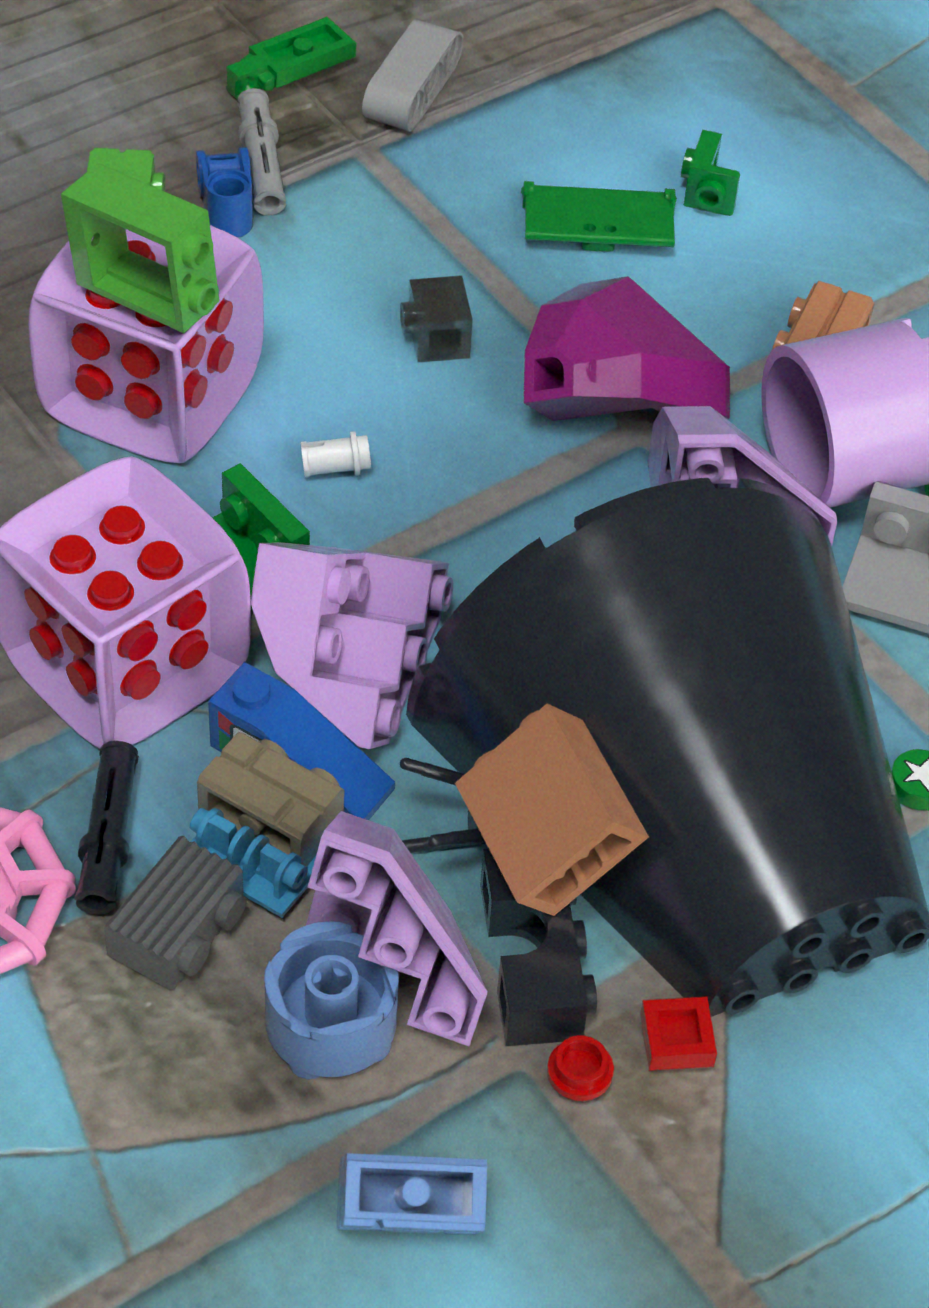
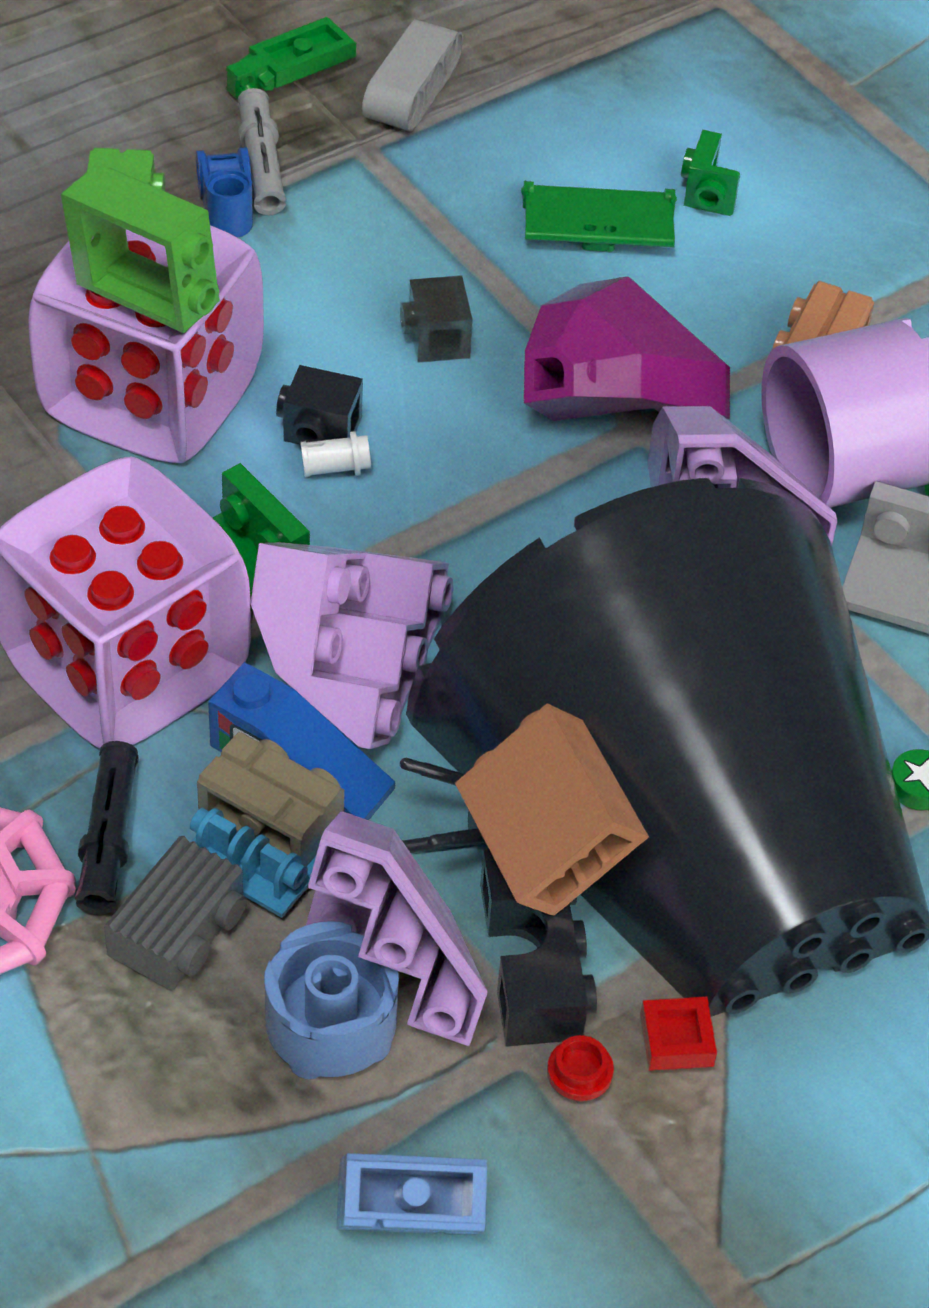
(320, 405): none -> black brick

